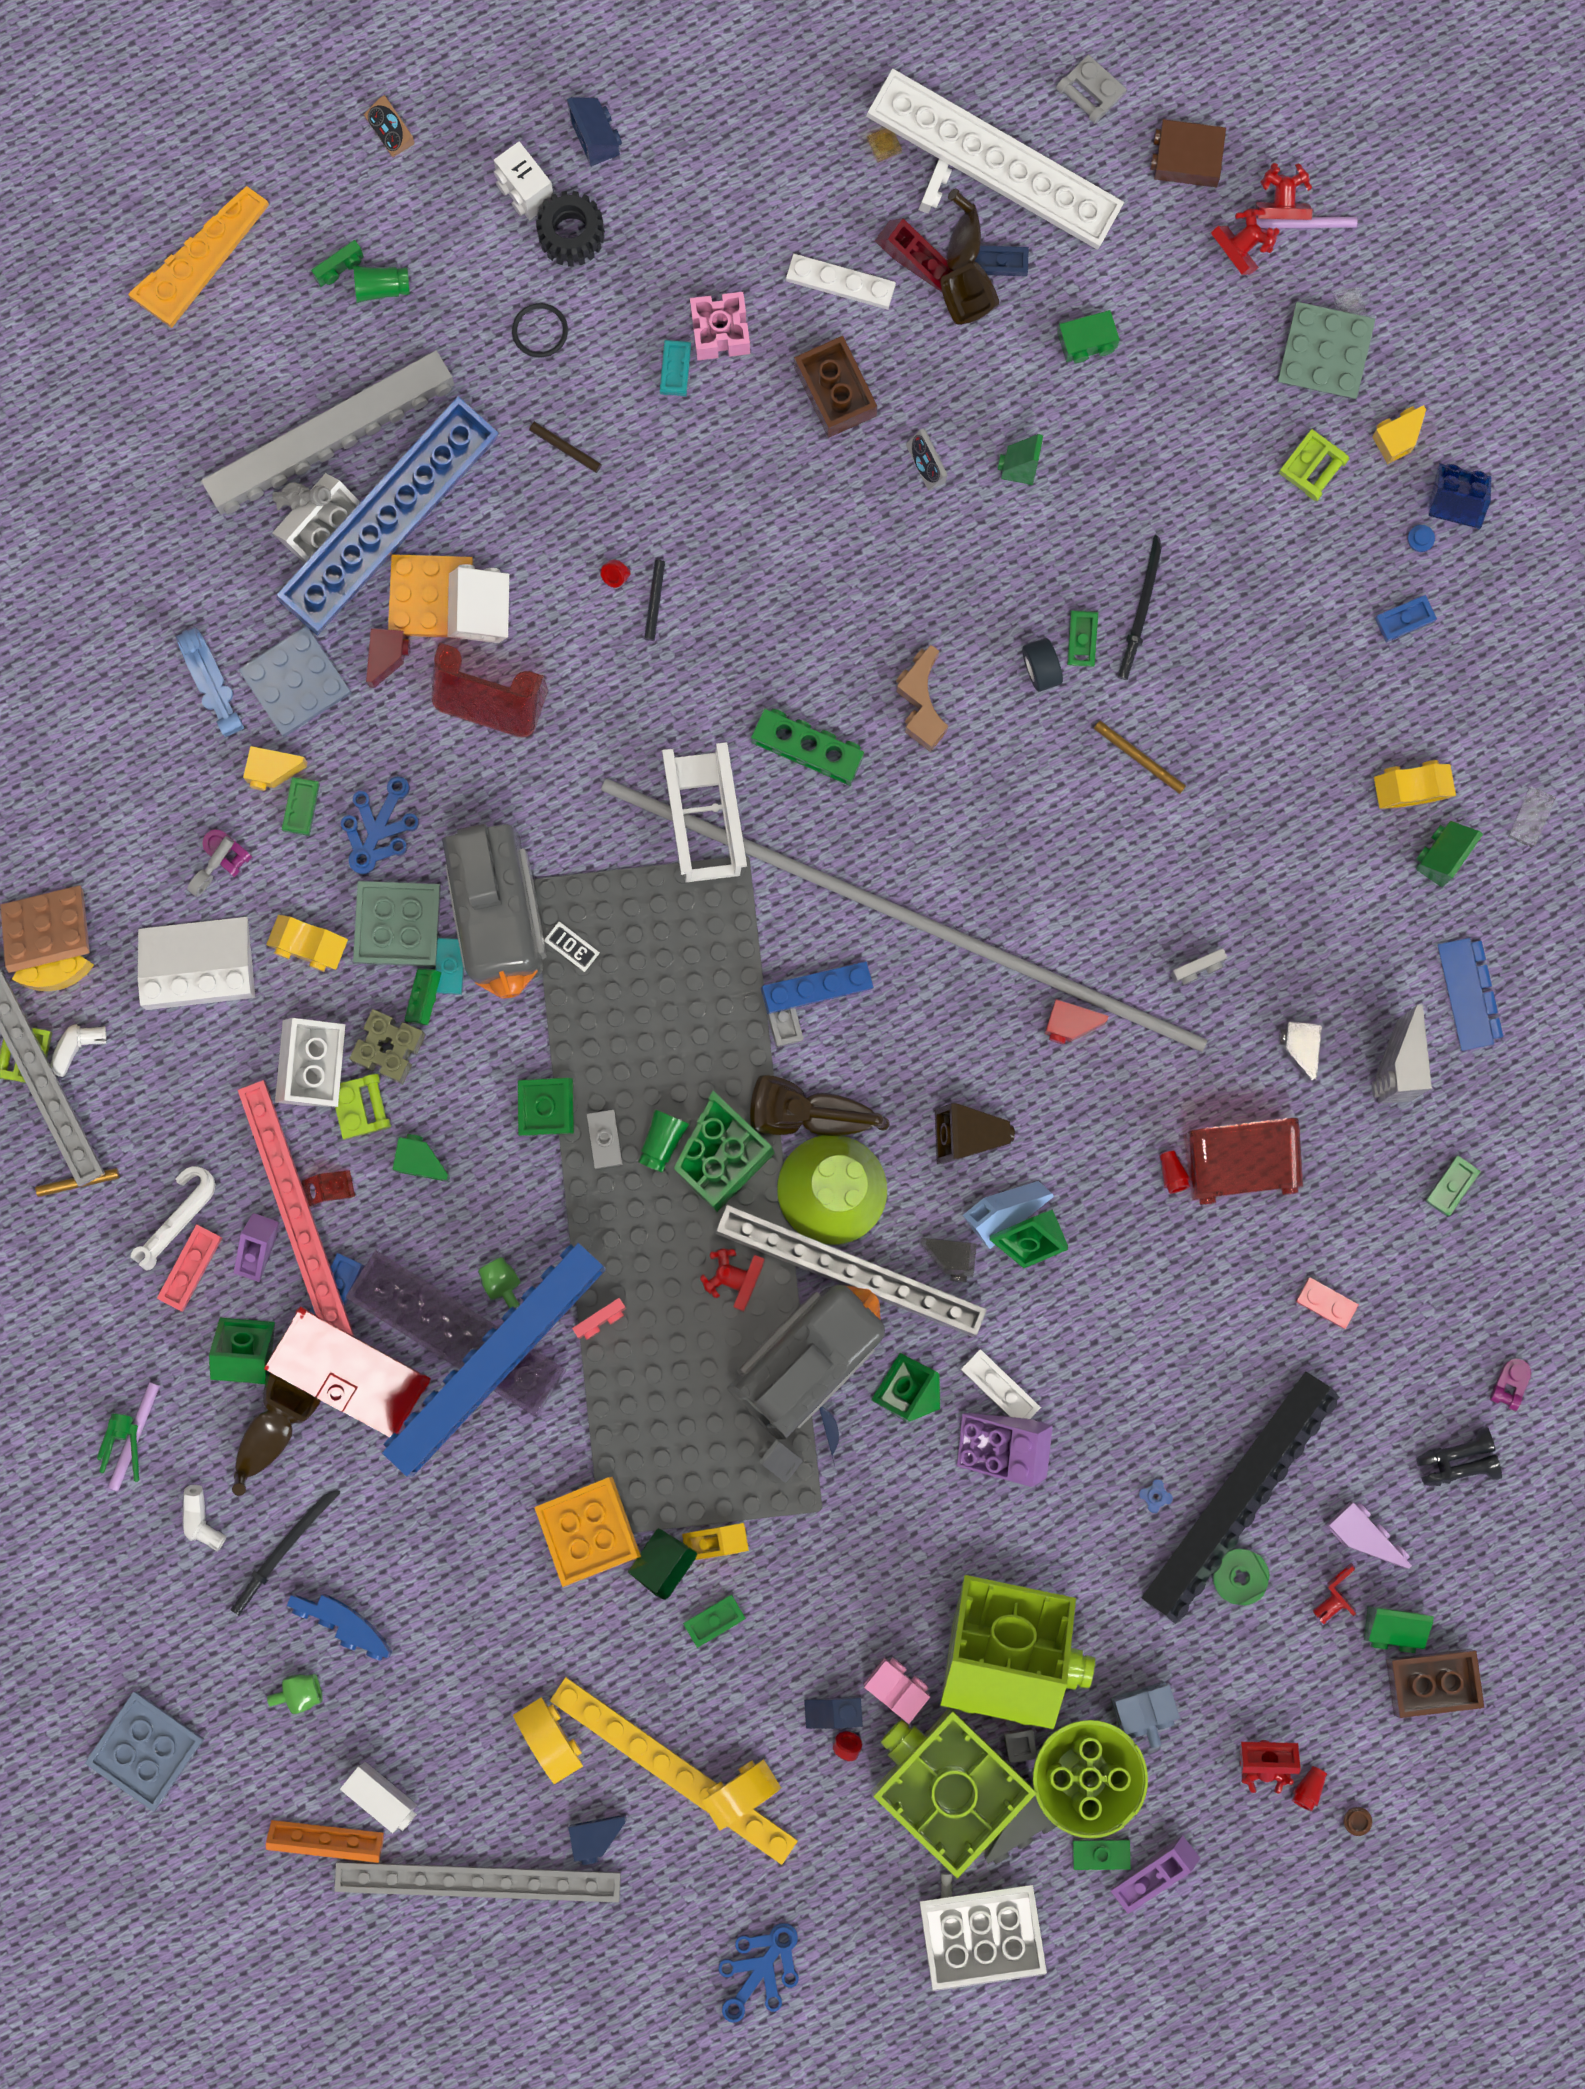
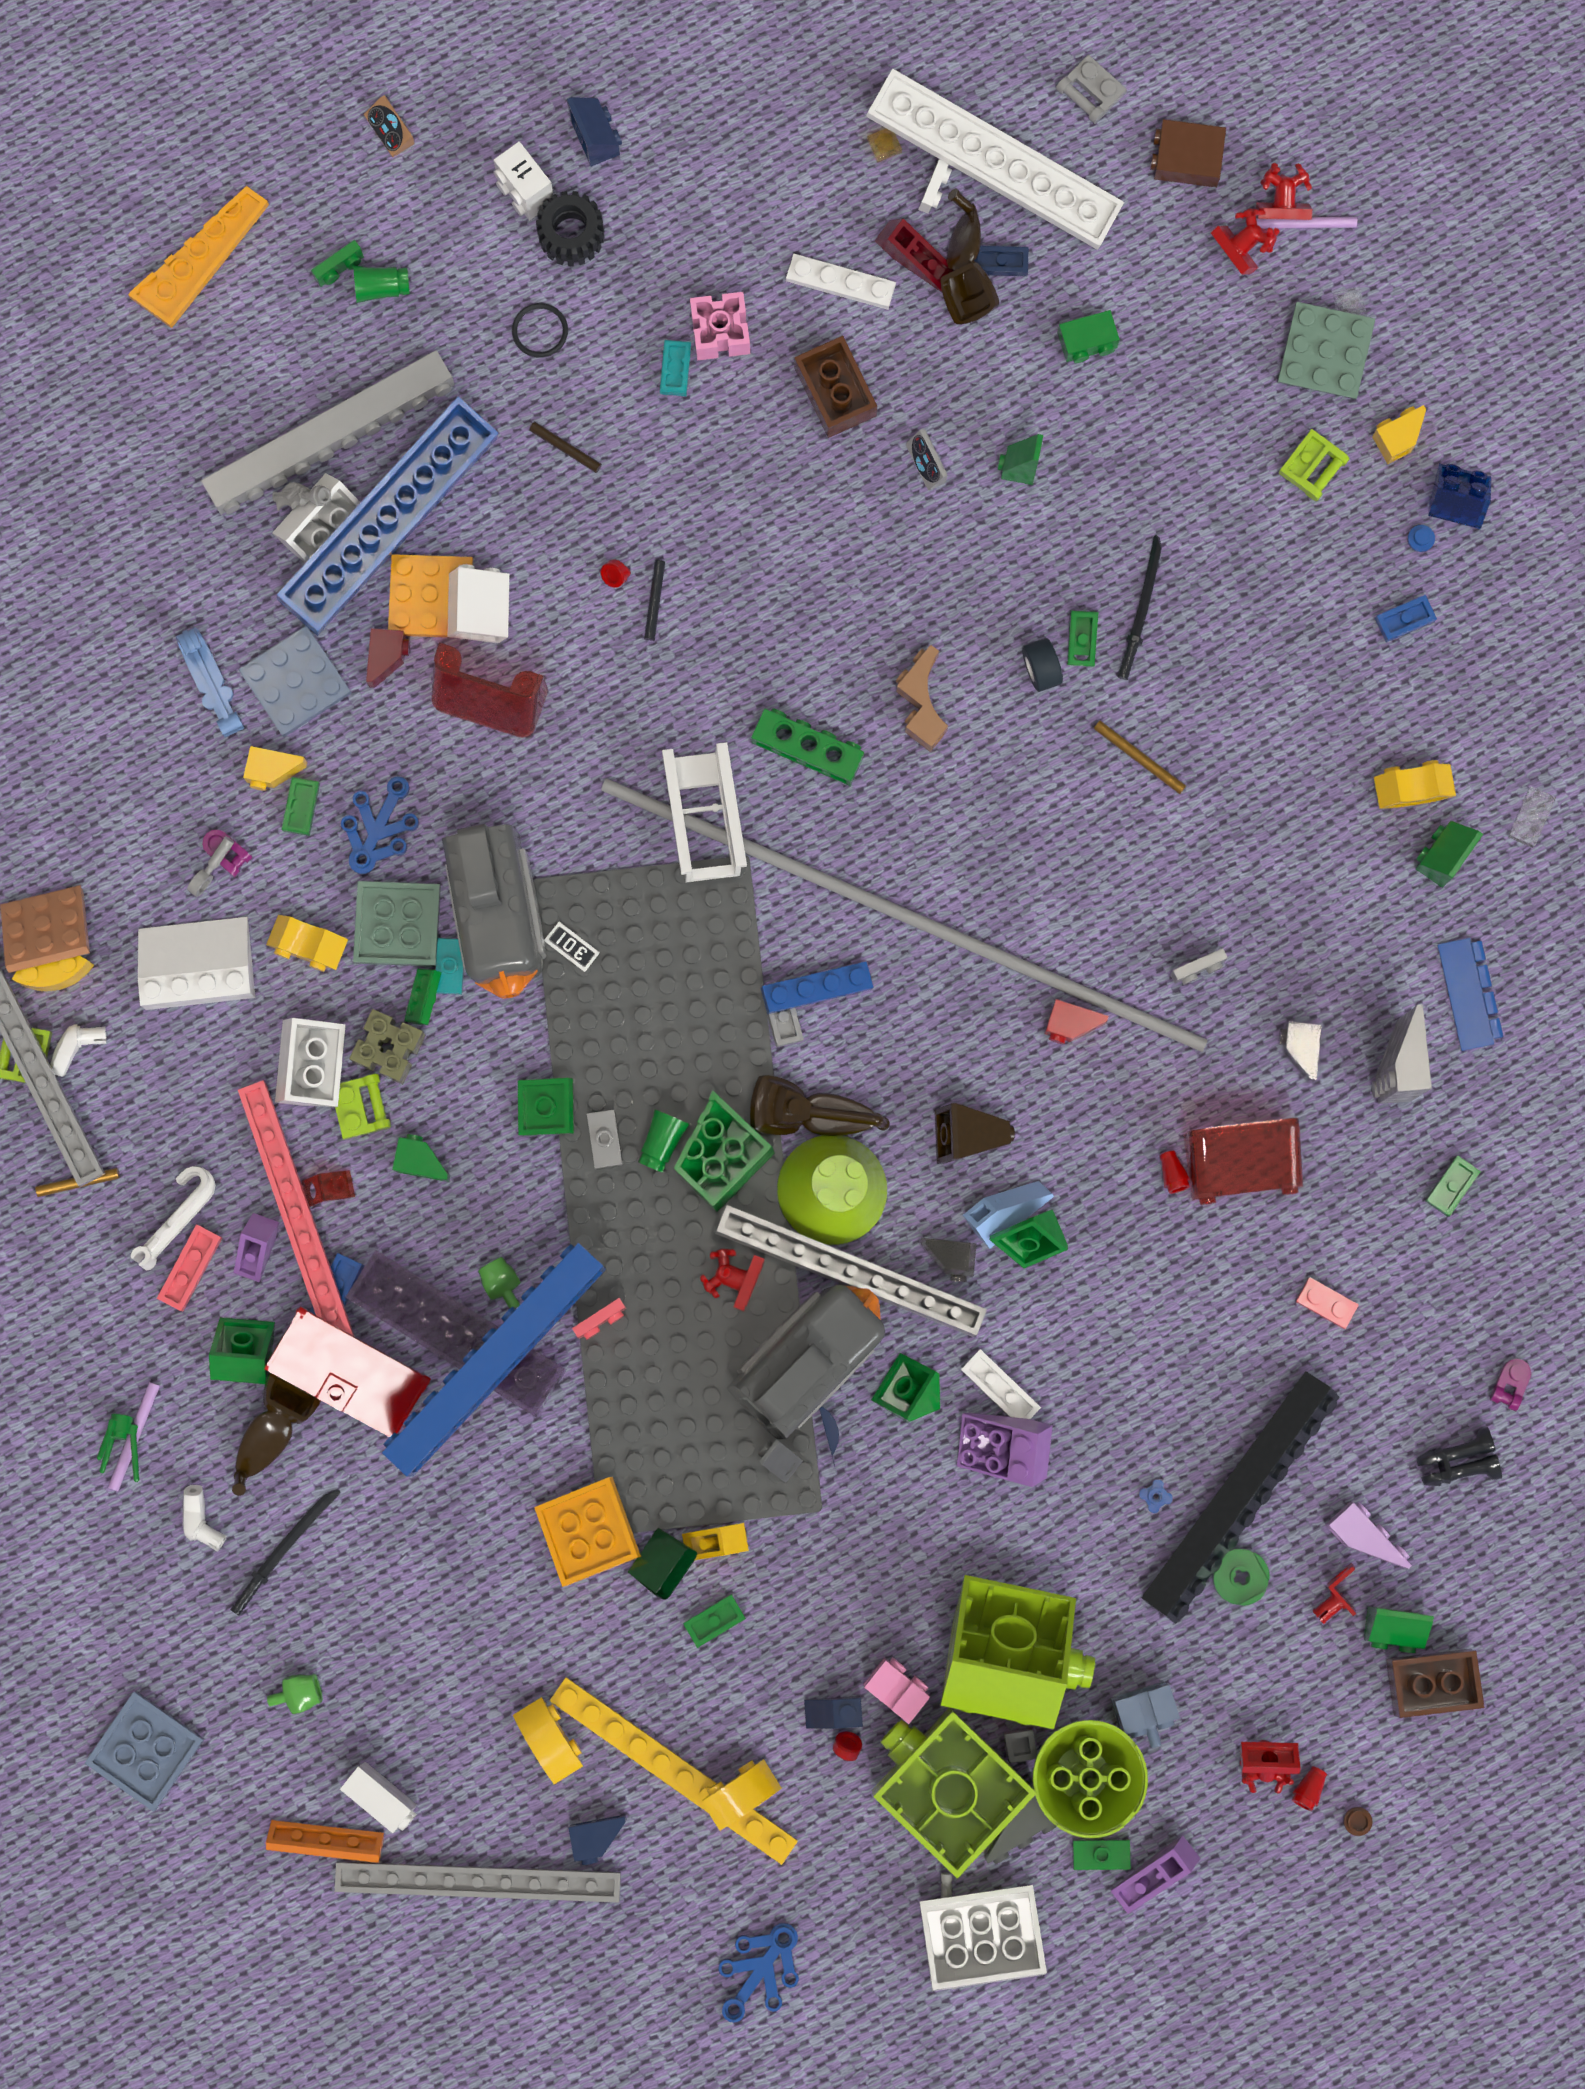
(352, 1627): blue slope -> none

